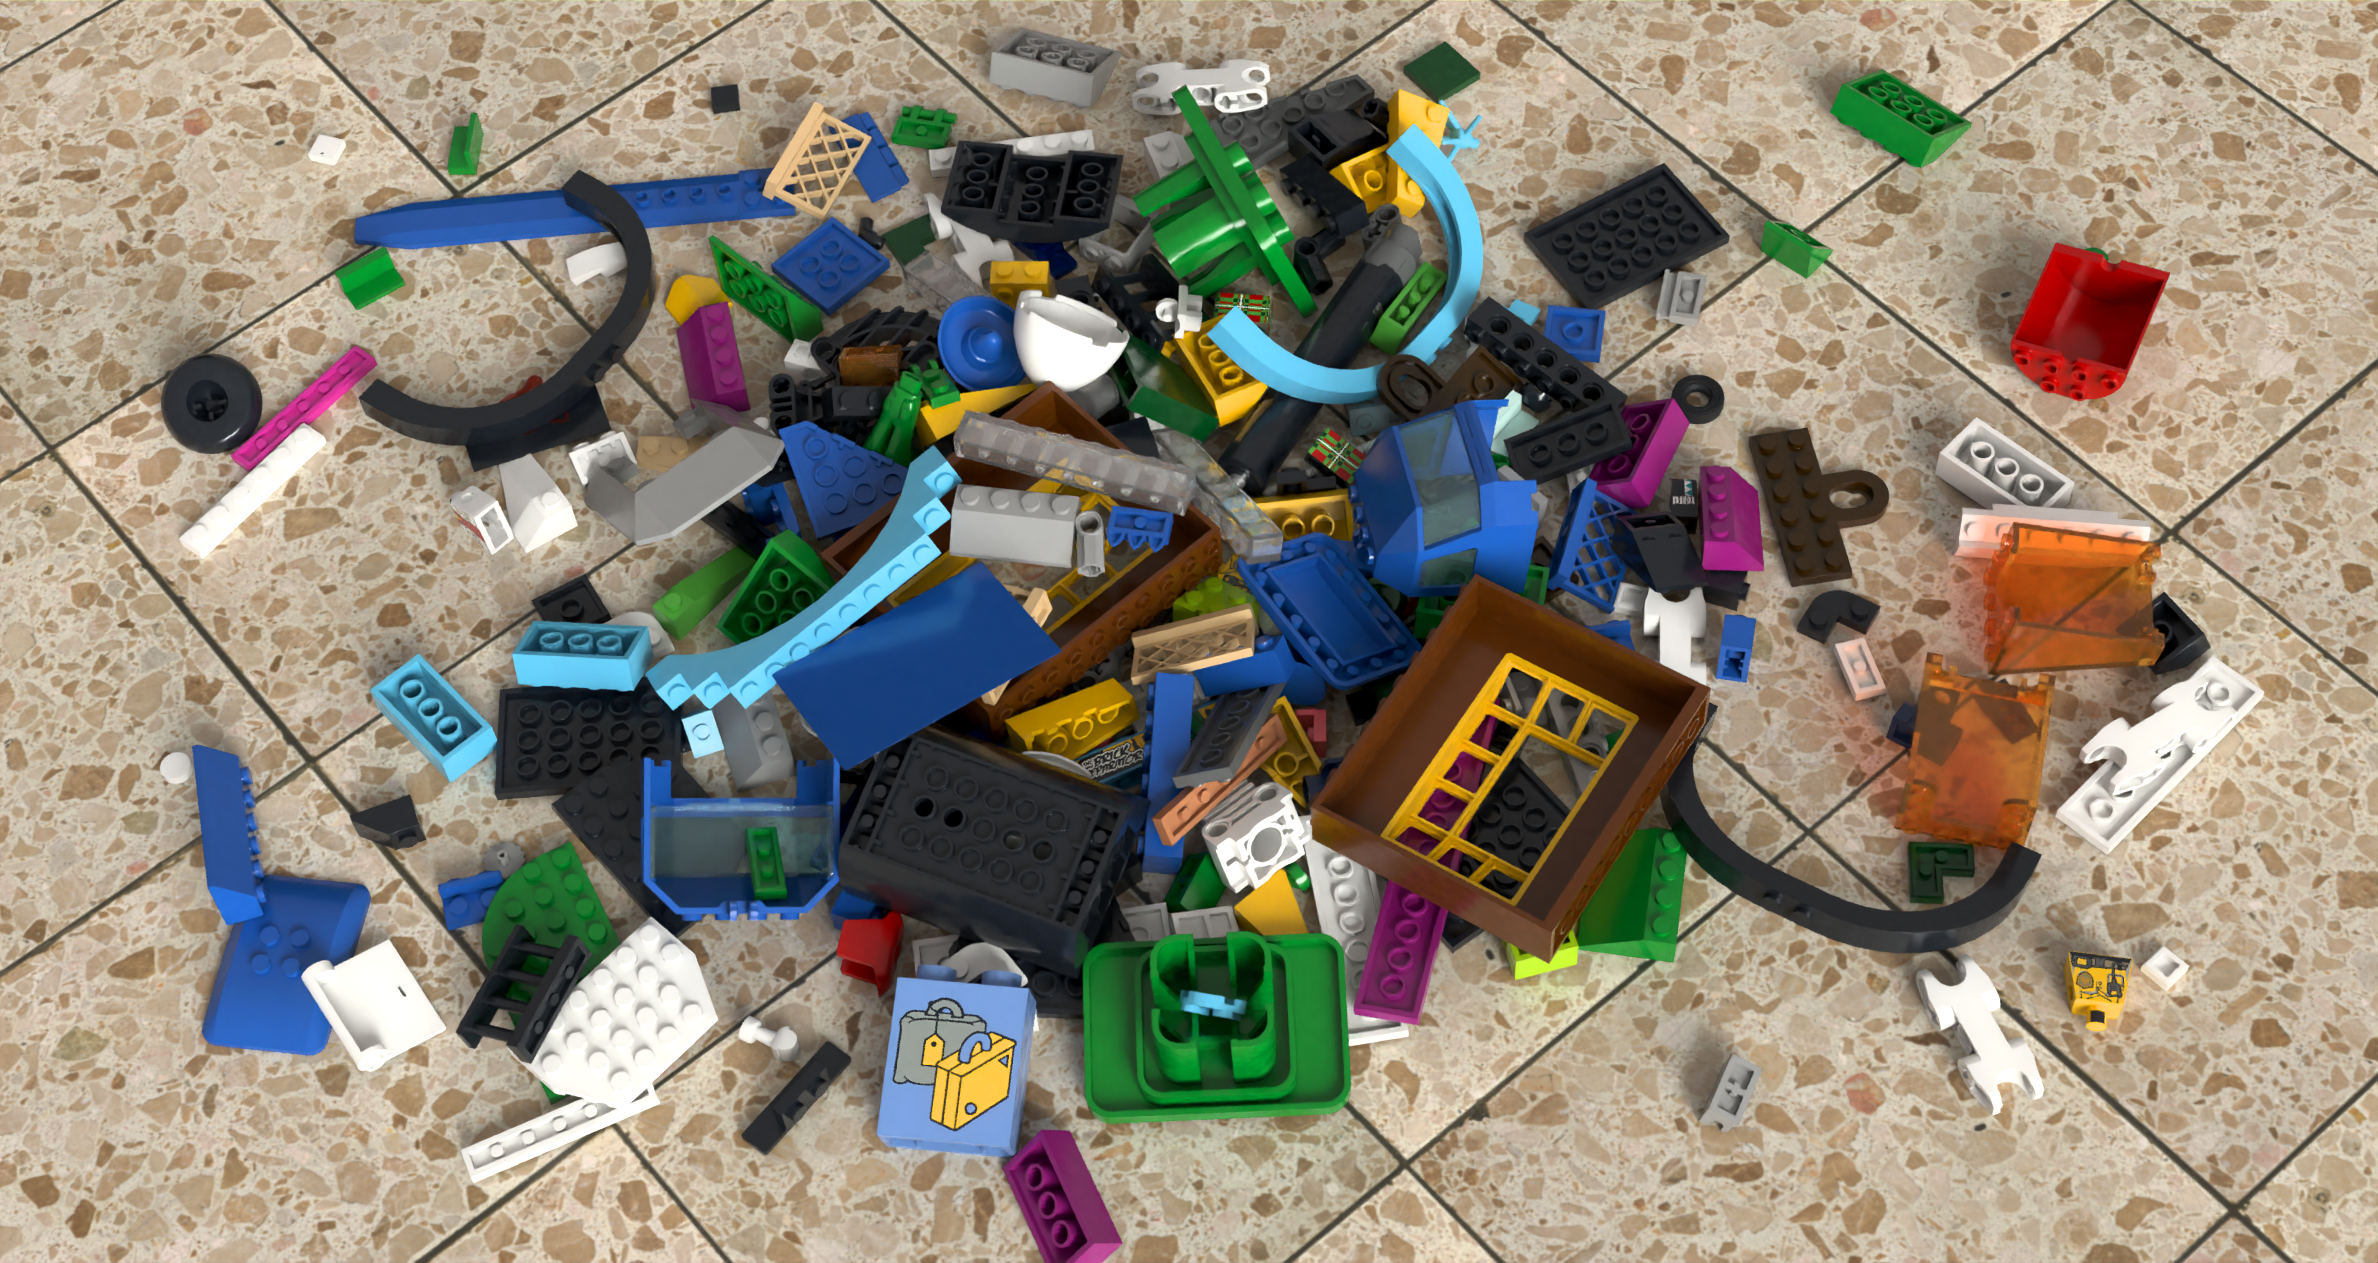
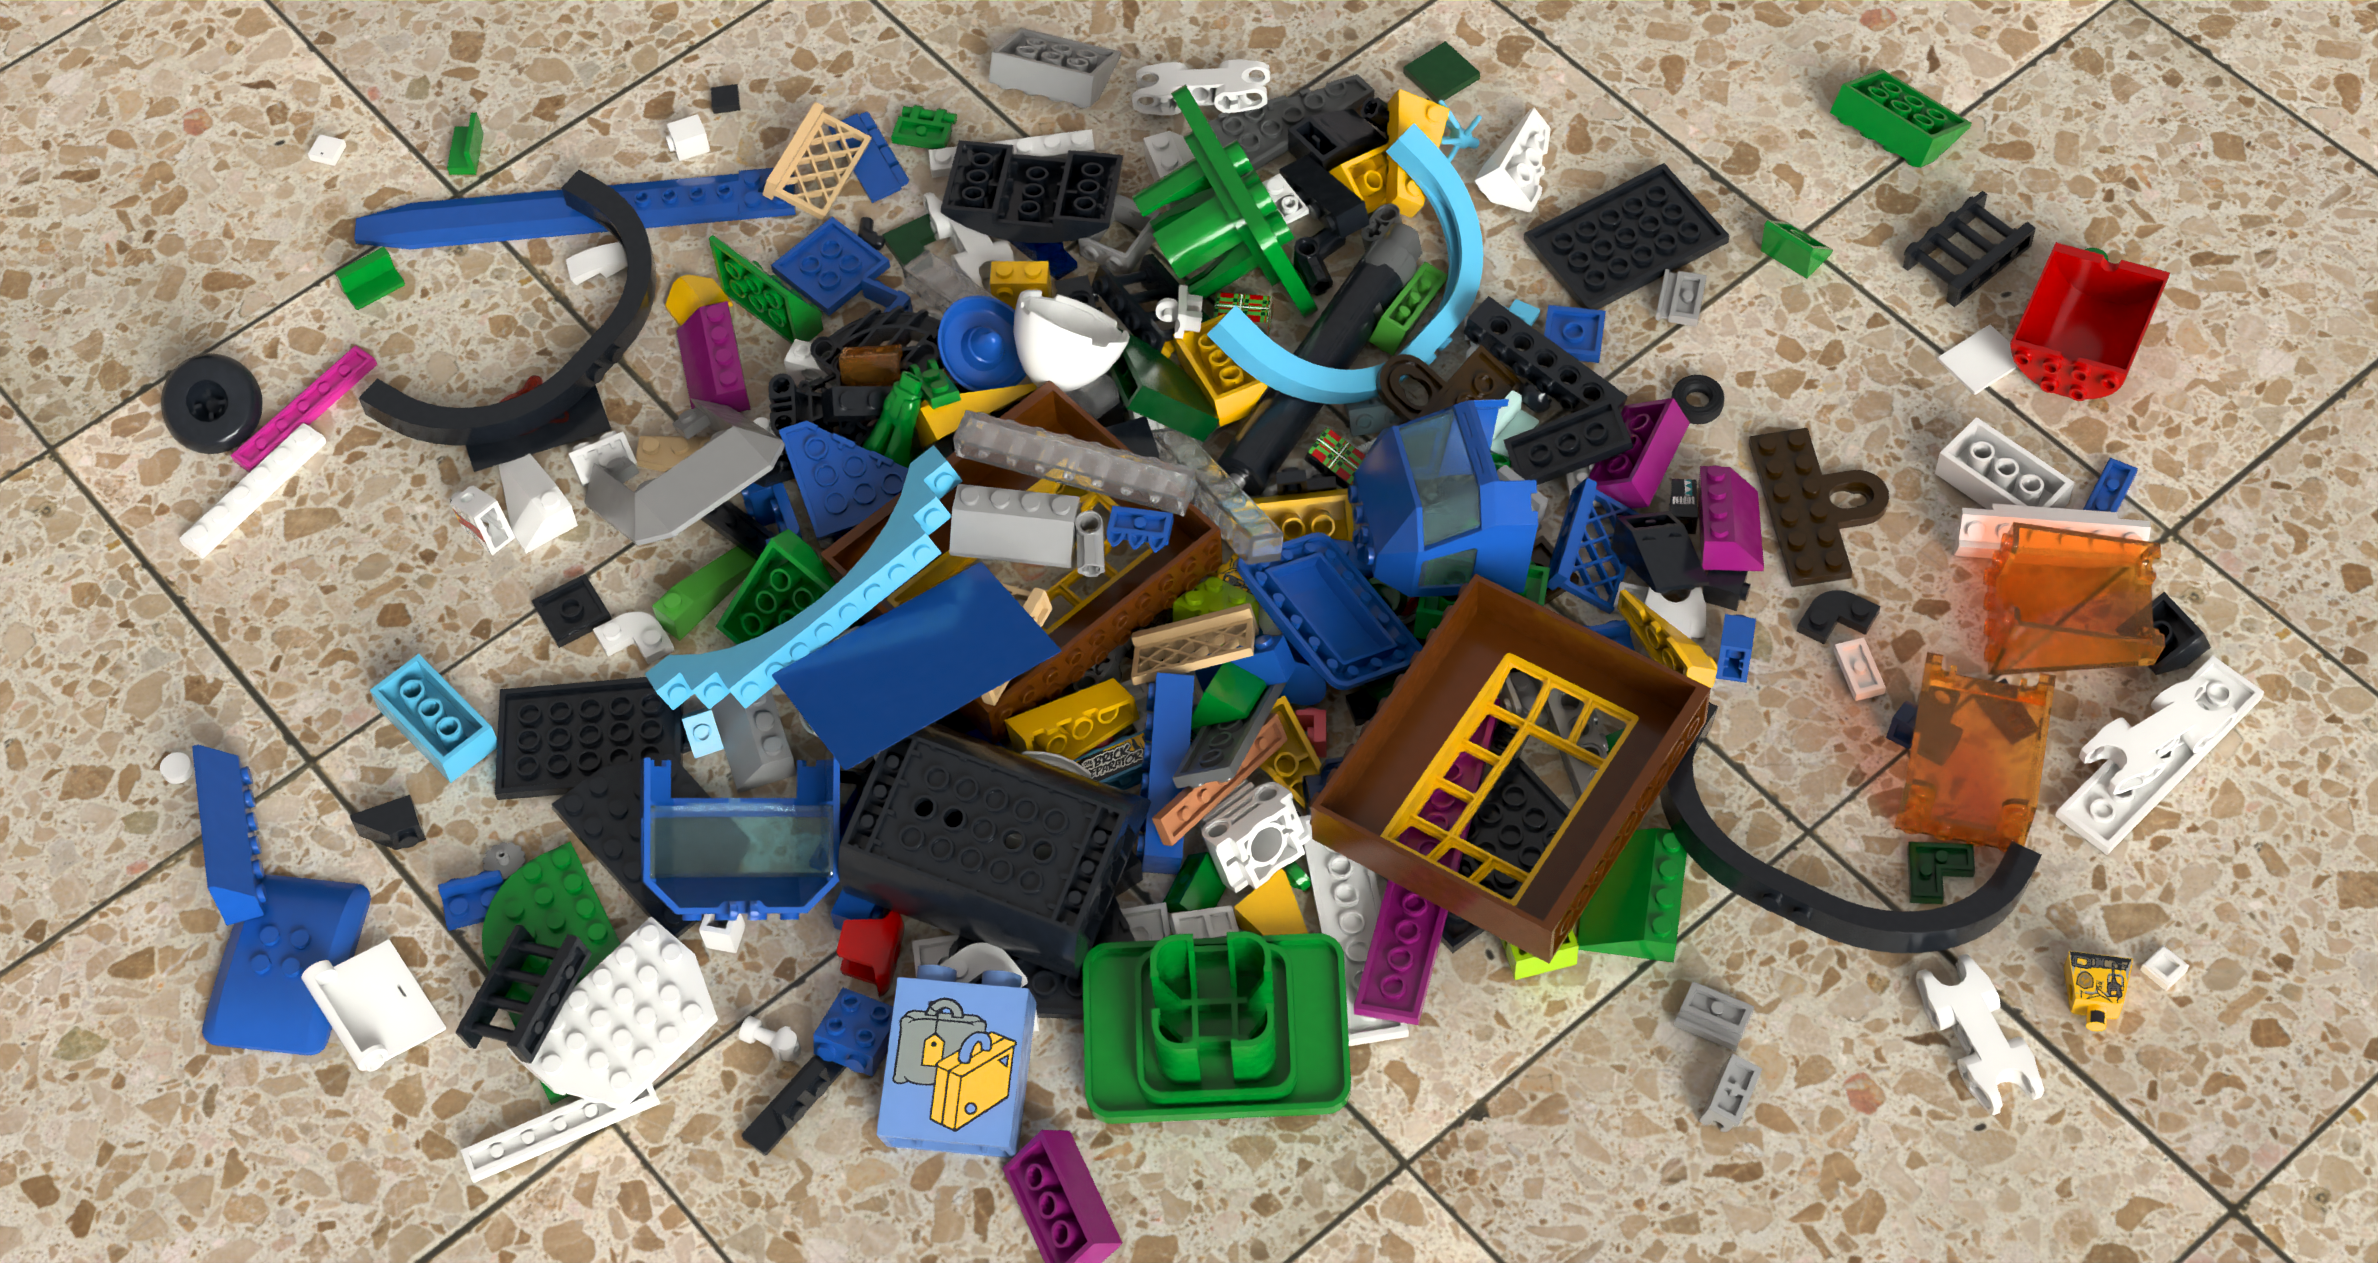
(583, 655): medium azure brick -> none
(687, 137): none -> white brick
(722, 934): none -> white brick
(765, 863): green tile -> none
(854, 1032): none -> blue brick
(885, 296): none -> blue bracket
(1202, 1003): medium azure plate -> none
(1228, 696): none -> green slope
(1285, 199): none -> white slope
(1516, 166): none -> white wedge
(1665, 642): none -> yellow wedge
(1714, 1016): none -> light grey plate
(1978, 270): none -> black fence
(1979, 359): none -> white piece
(2111, 487): none -> blue tile

